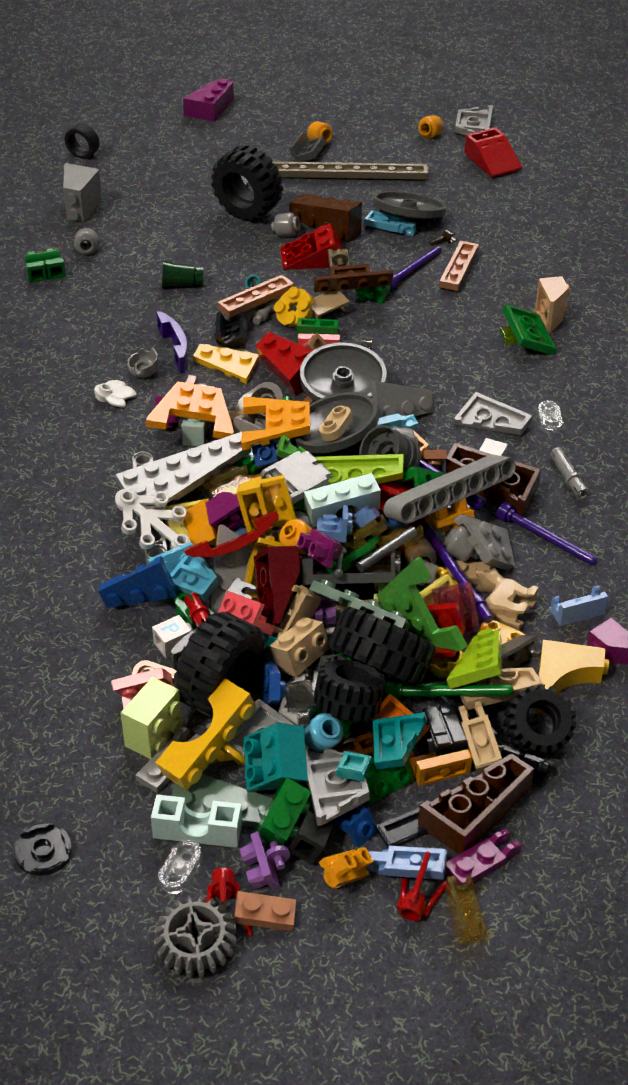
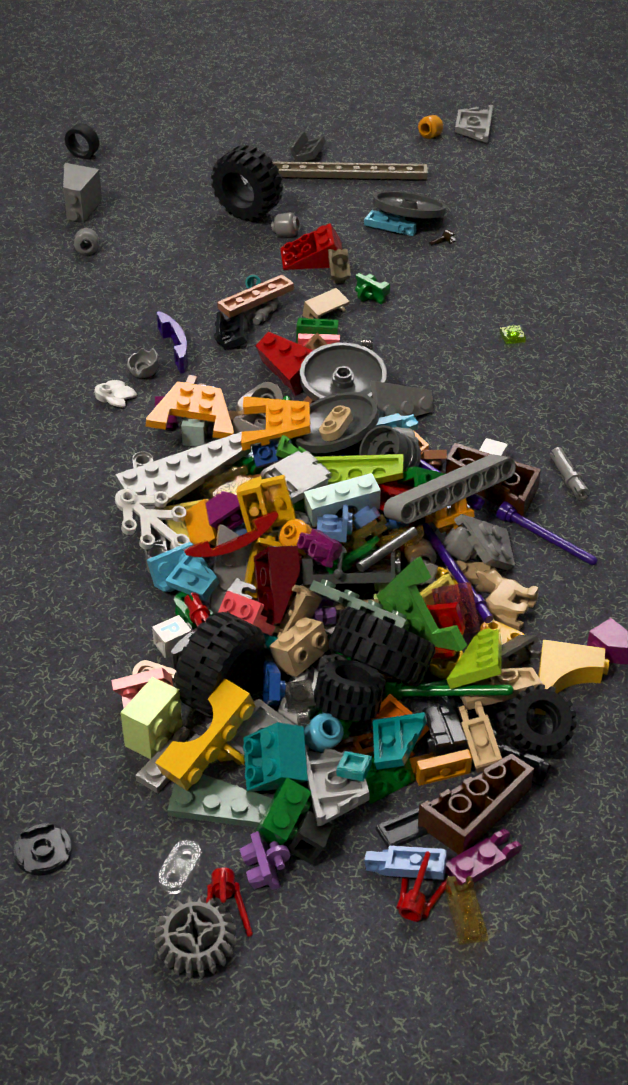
(44, 262): green hips -> none
(141, 586): blue wing -> none
(176, 822): light aqua arch -> none
(181, 275): dark green plant -> none
(209, 100): magenta wedge -> none
(230, 361): yellow wing -> none
(264, 911): nougat plate -> none
(288, 300): yellow plate -> none
(319, 211): reddish brown wedge -> none
(320, 129): light orange head -> none
(346, 867): light orange hips -> none
(352, 277): reddish brown bracket -> none
(357, 823): blue bracket -> none
(413, 266): dark purple piece -> none
(458, 265): nougat plate -> none
(491, 152): red slope -> none
(492, 415): light grey wing -> none
(529, 330): green tile -> none
(549, 417): clear plate -> none
(552, 301): light nougat slope -> none
(579, 608): light blue hinge -> none

